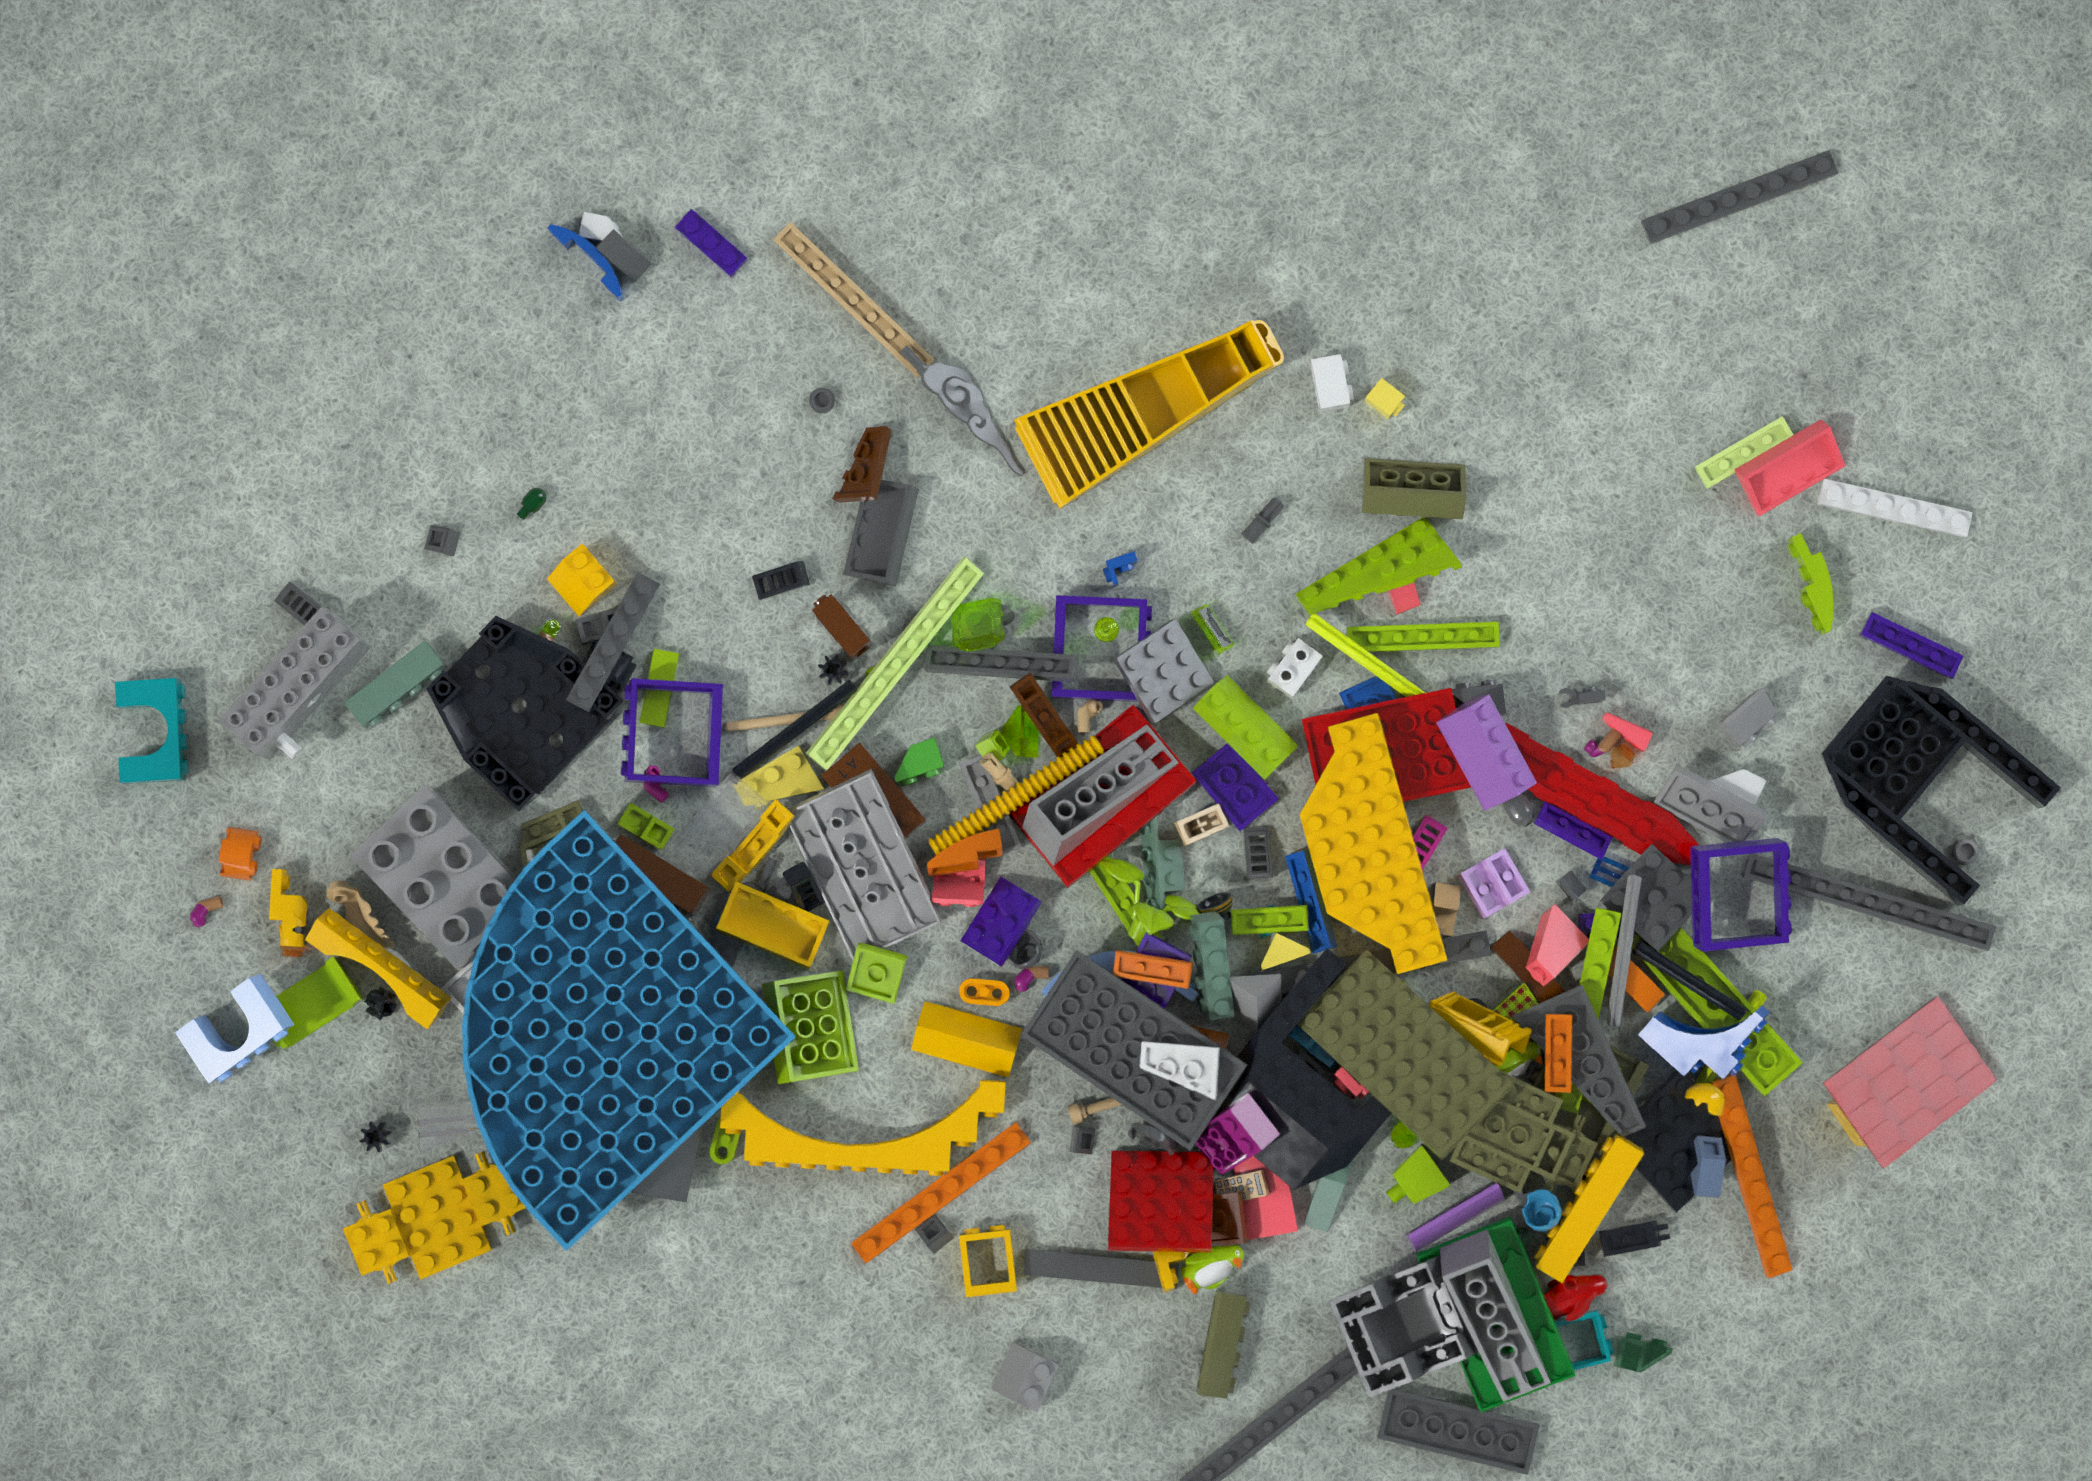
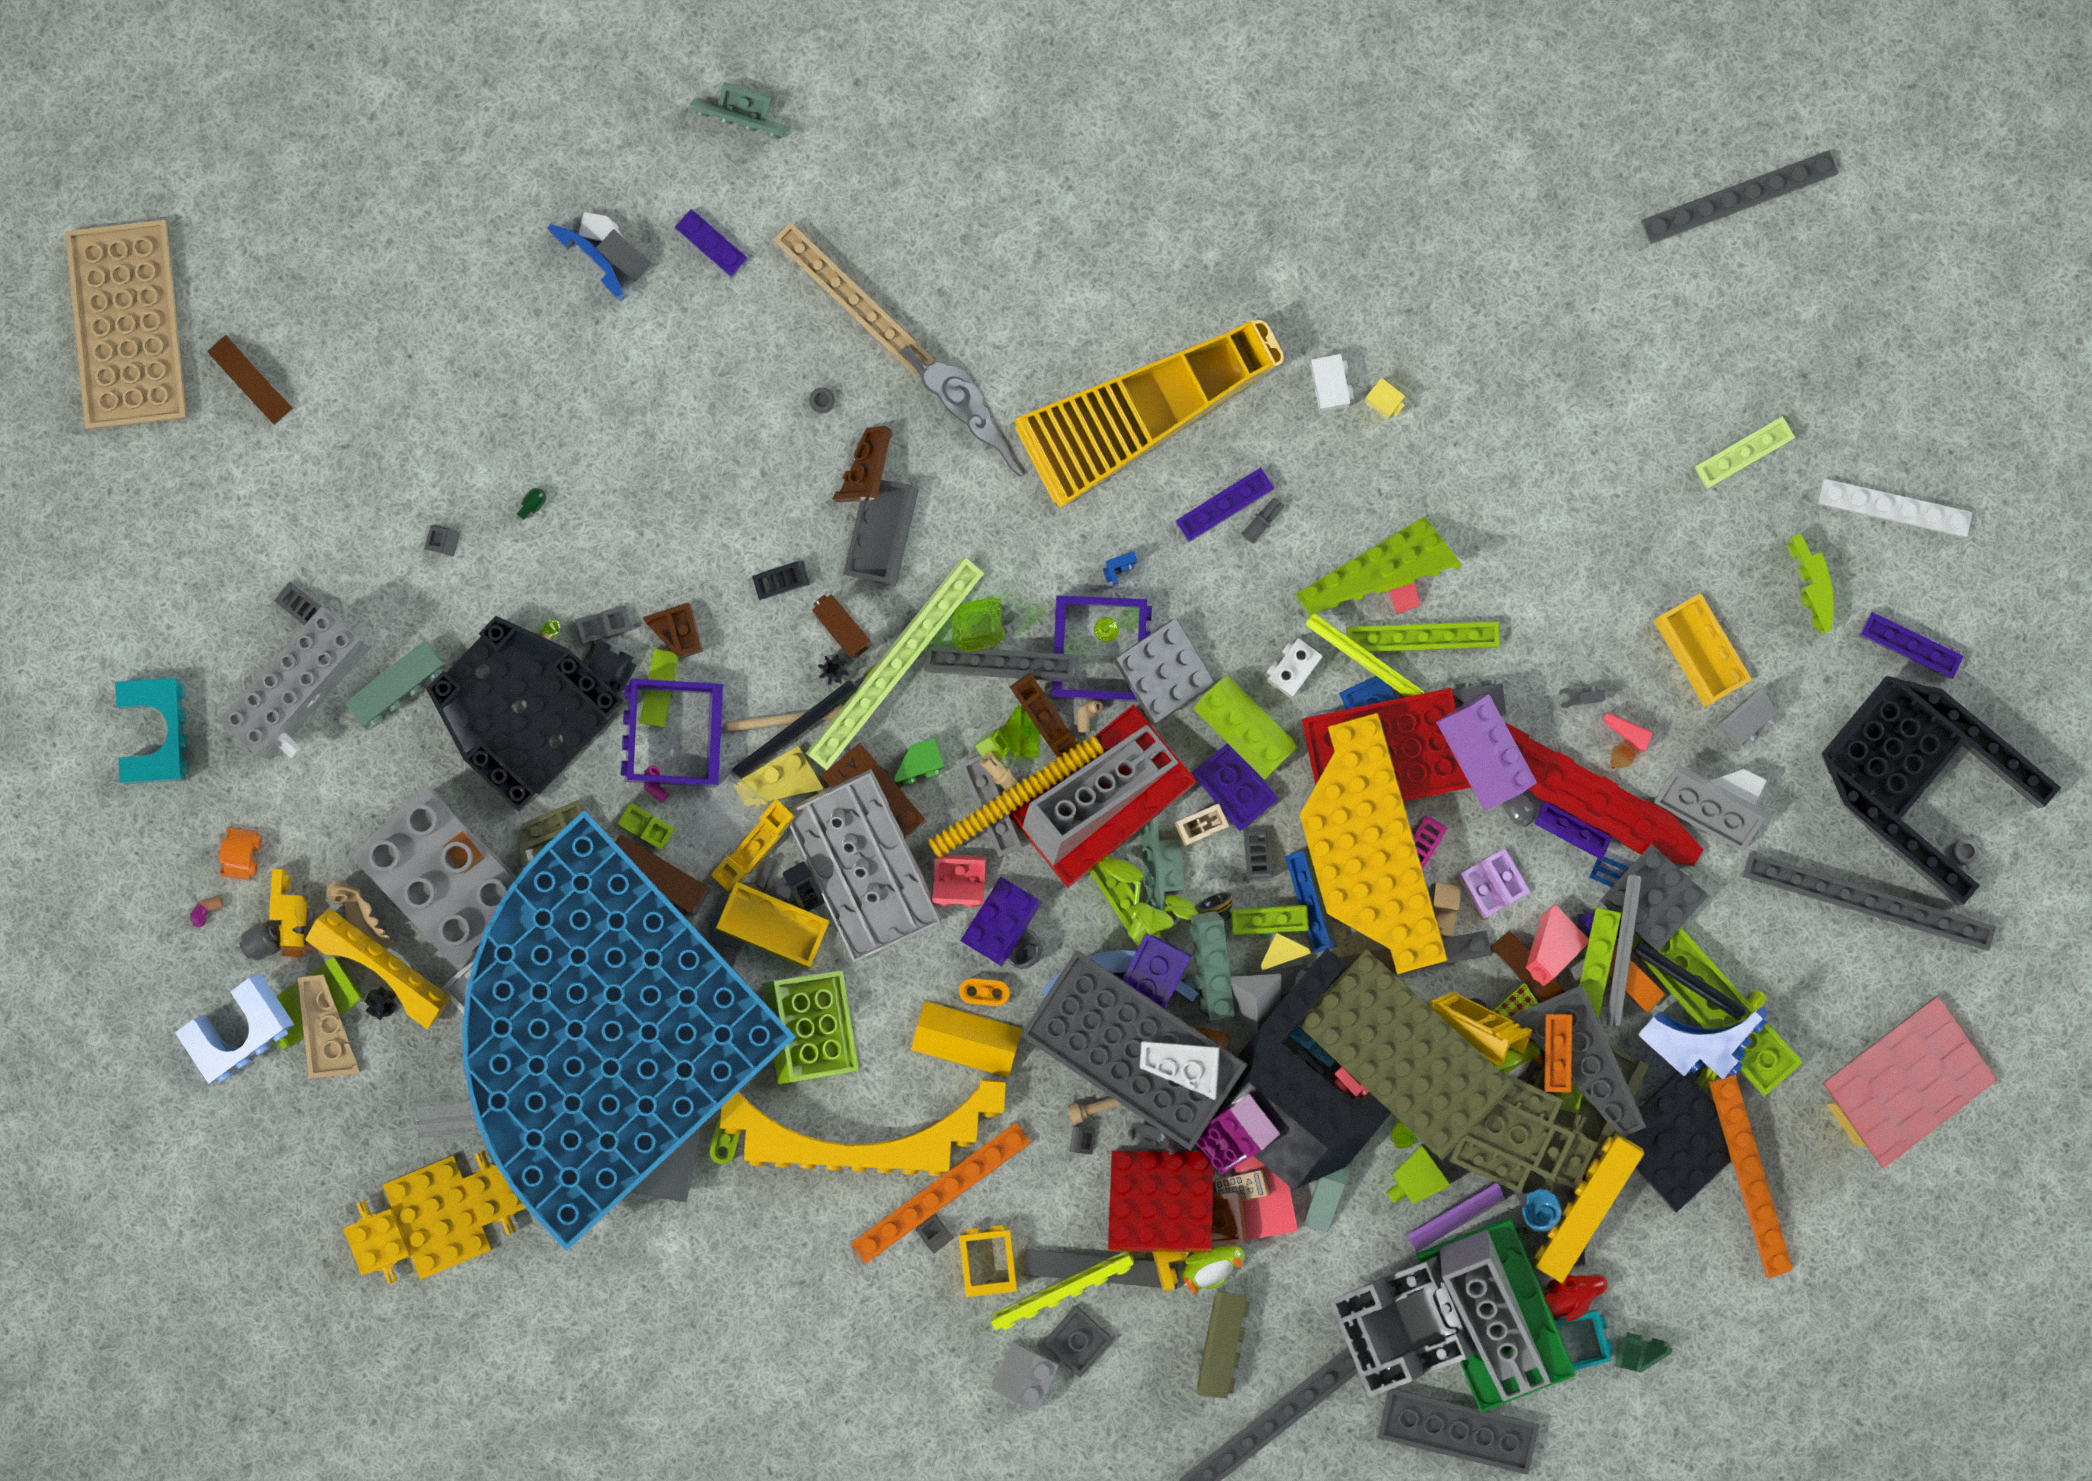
(126, 324): none -> tan plate
(249, 380): none -> reddish brown slope
(259, 941): none -> dark grey head
(324, 1034): none -> tan wing
(382, 1134): black gear -> none
(460, 855): none -> clear orange bracket
(581, 580): yellow slope -> none
(613, 642): dark grey plate -> none
(677, 630): none -> reddish brown wing
(742, 107): none -> sand green bracket
(876, 972): lime tile -> none
(965, 853): orange slope -> none
(1027, 975): arm -> none
(1054, 1294): none -> neon yellow plate
(1078, 1341): none -> dark grey tile
(1152, 969): orange tile -> none
(1212, 629): slope -> none
(1224, 505): none -> dark purple plate
(1414, 488): olive slope -> none
(1571, 886): dark grey slope -> none
(1604, 746): arm -> none
(1632, 1238): black hinge -> none
(1701, 893): dark purple window -> none
(1702, 650): none -> yellow slope
(1707, 1094): yellow hair -> none
(1709, 1172): sand blue slope -> none
(1790, 467): coral slope -> none

